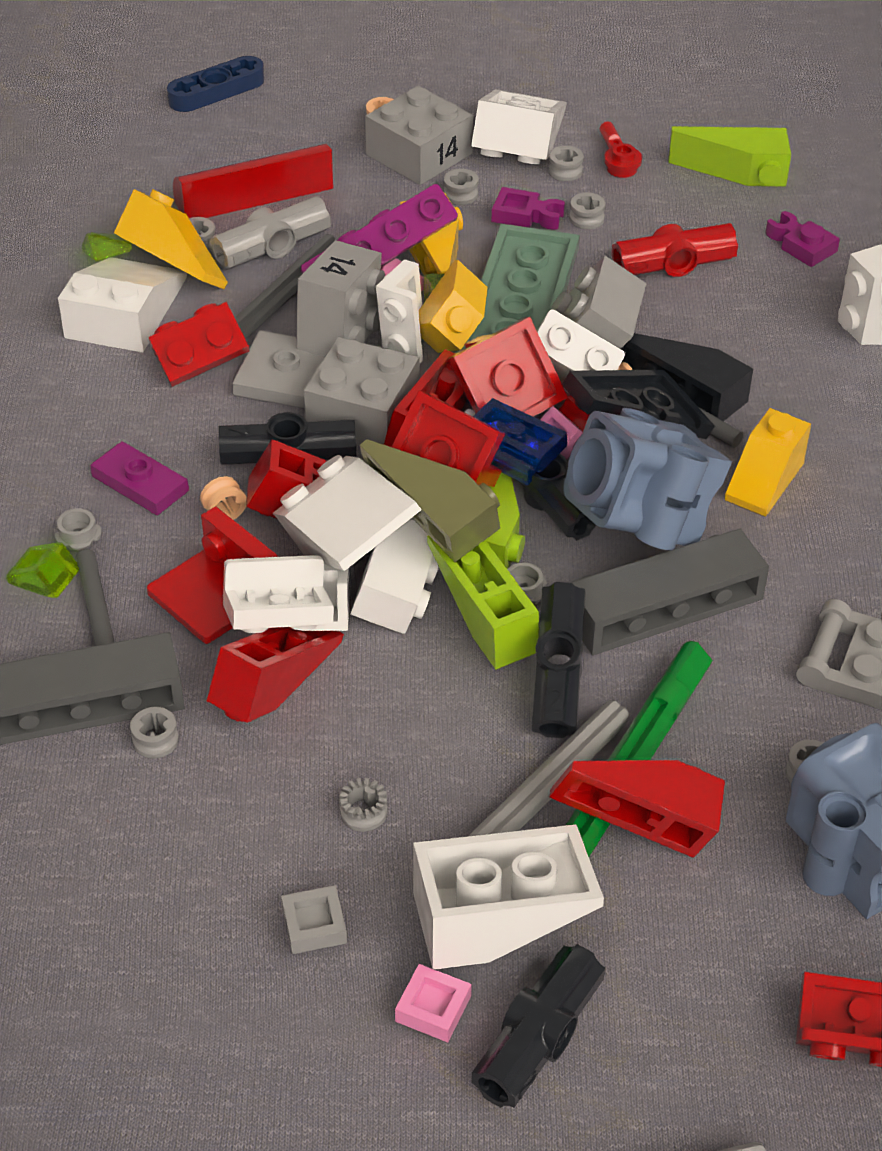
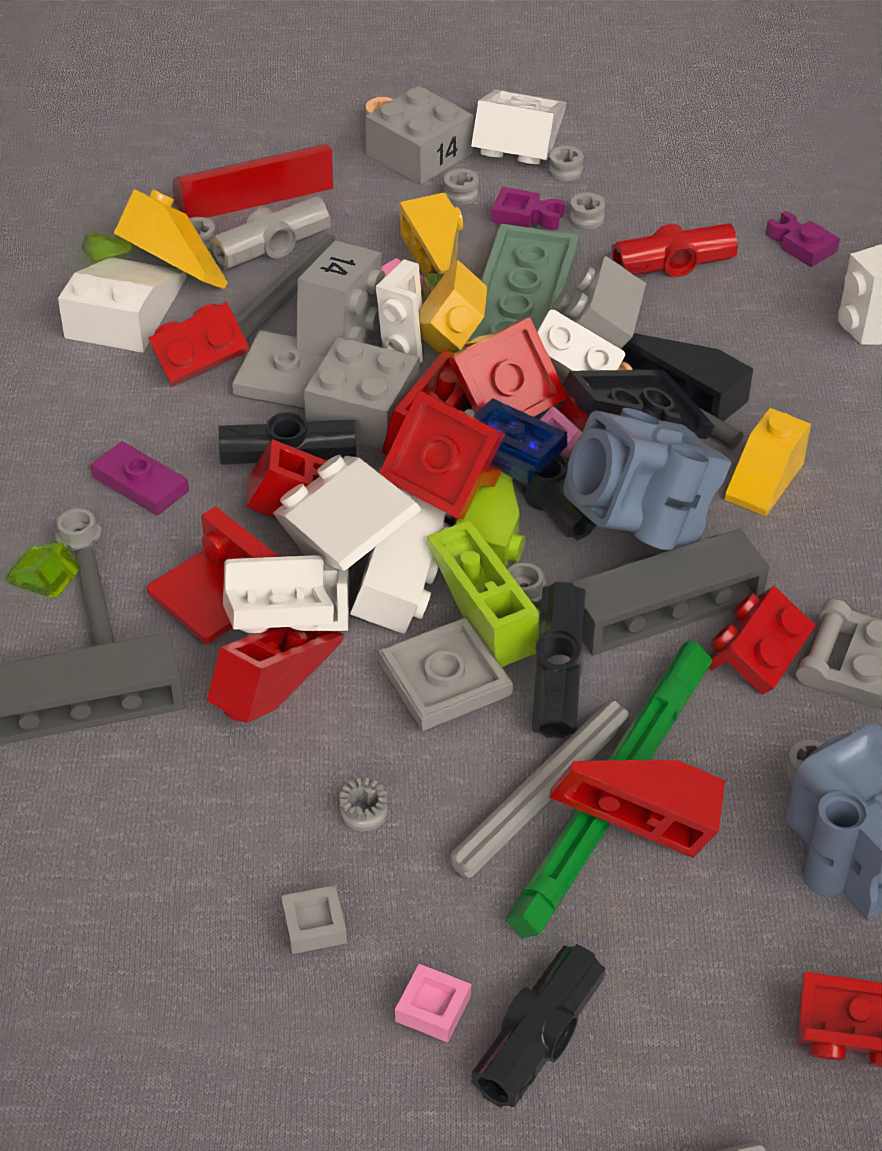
(152, 745): light grey bush -> none
(215, 83): dark blue beam -> none
(218, 490): light nougat bush -> none
(403, 226): magenta bracket -> none
(445, 673): none -> light grey plate
(452, 505): olive slope -> none
(500, 891): white slope -> none
(620, 158): red plate -> none
(733, 153): lime slope -> none
(762, 638): none -> red bracket

